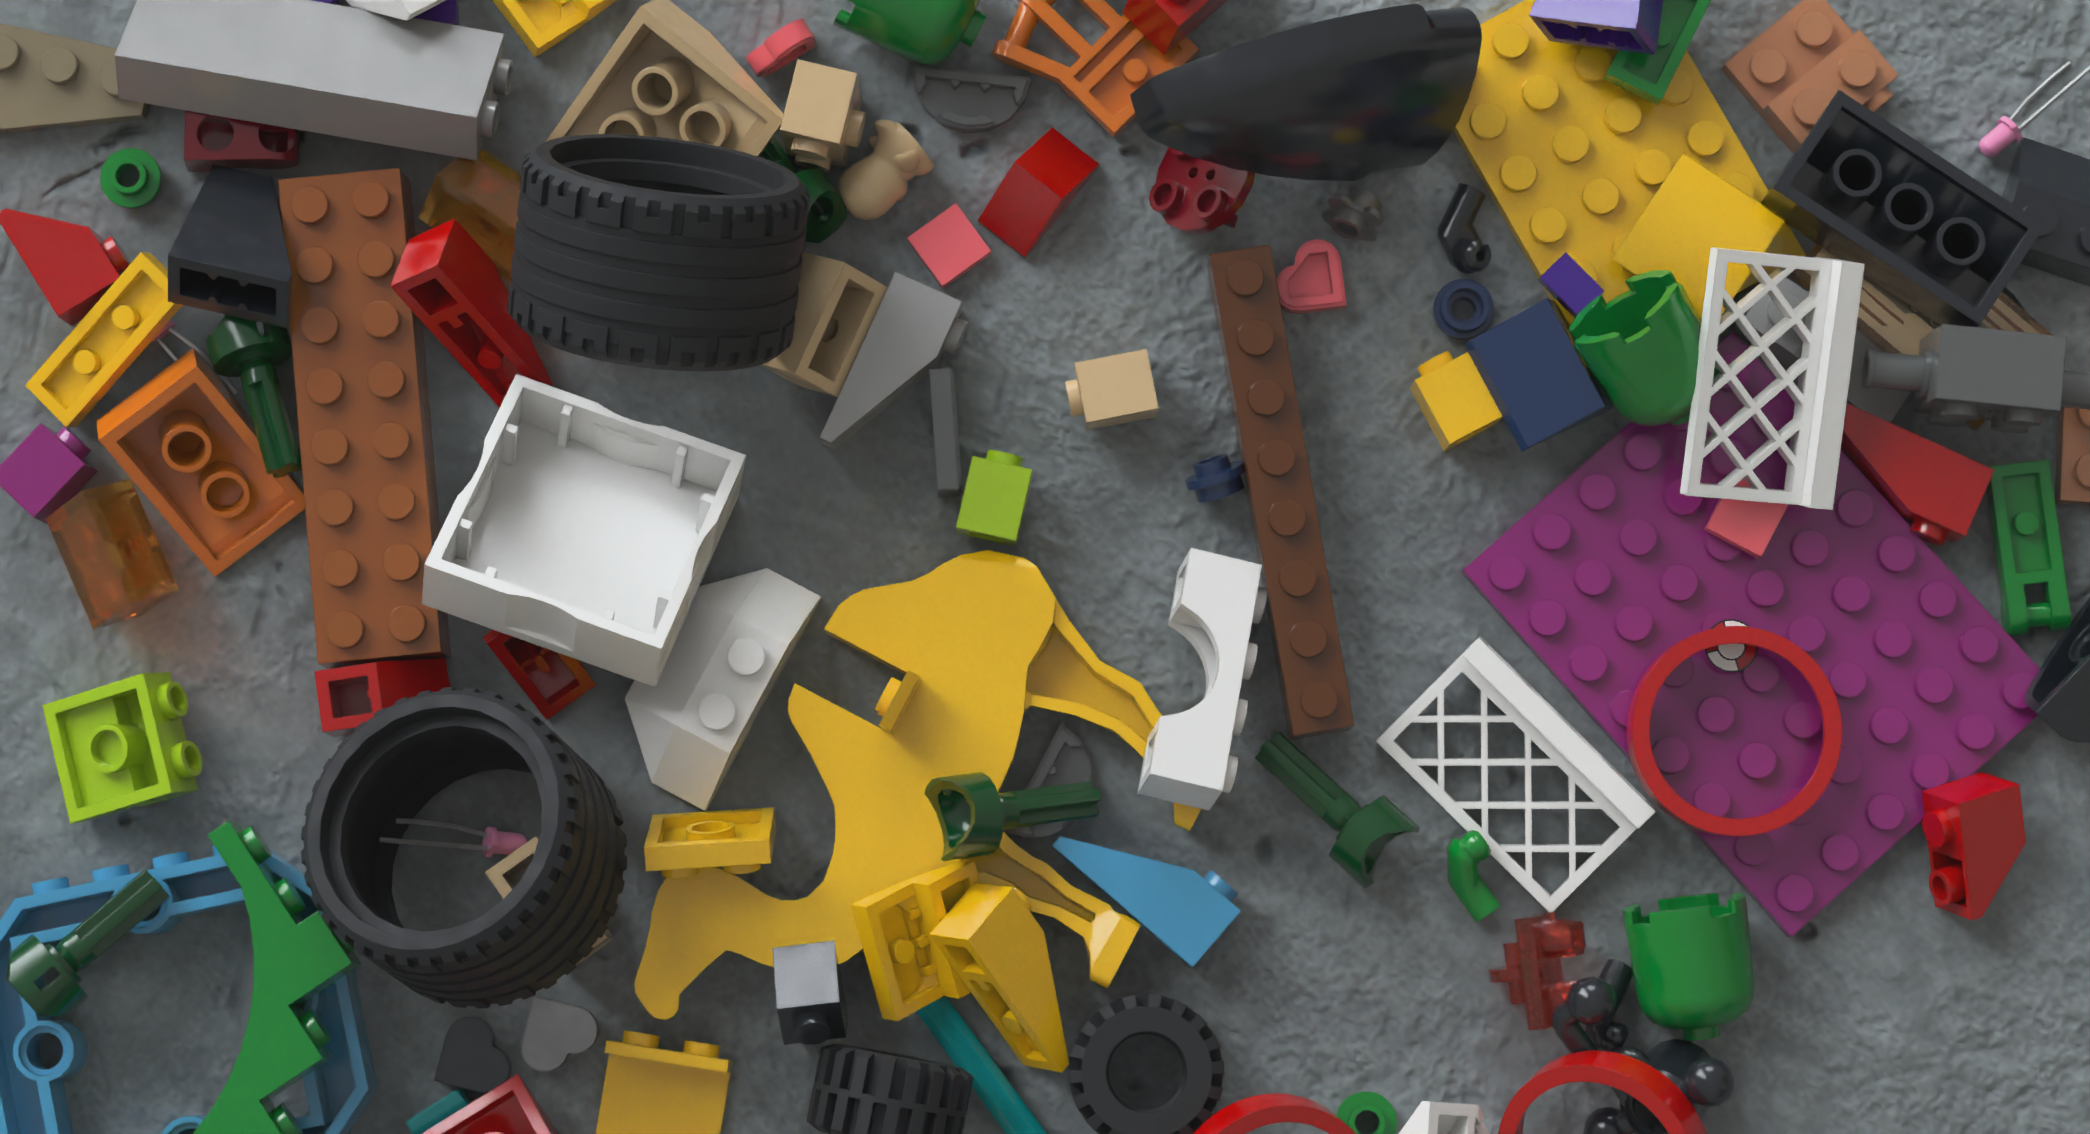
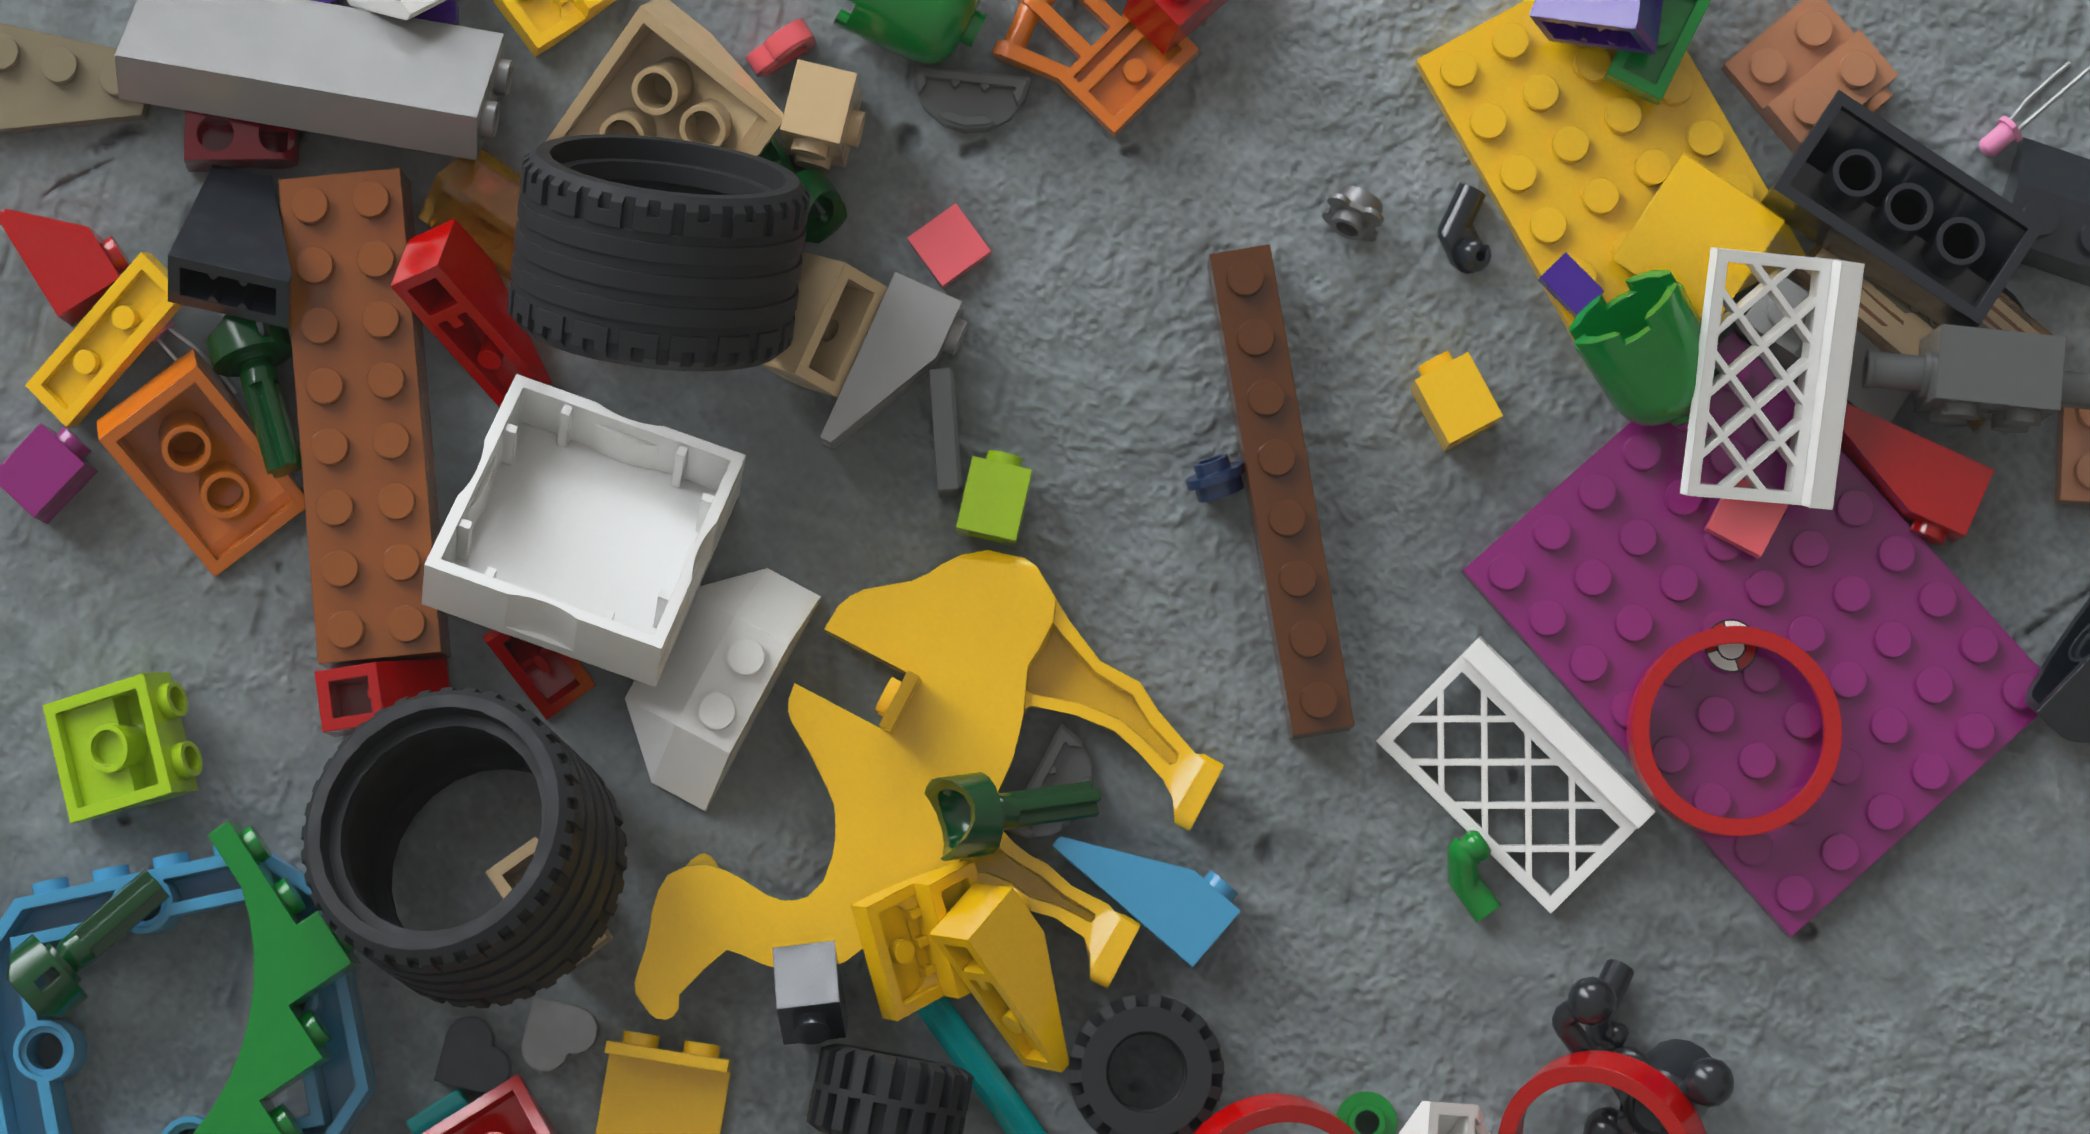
(111, 553): clear orange brick -> none
(143, 191): green plate -> none
(493, 841): piece -> none
(722, 838): yellow plate -> none
(881, 178): tan animal -> none
(1037, 191): red slope -> none
(1113, 390): tan brick -> none
(1198, 193): dark red plate -> none
(1214, 610): white arch -> none
(1313, 281): coral tile -> none
(1322, 95): black panel -> none
(1361, 830): dark green piece -> none
(1471, 292): dark blue plate -> none
(1535, 965): clear red hips -> none
(1537, 375): dark blue slope -> none
(1692, 962): green cylinder -> none
(1972, 840): red slope -> none
(2028, 546): green plate -> none

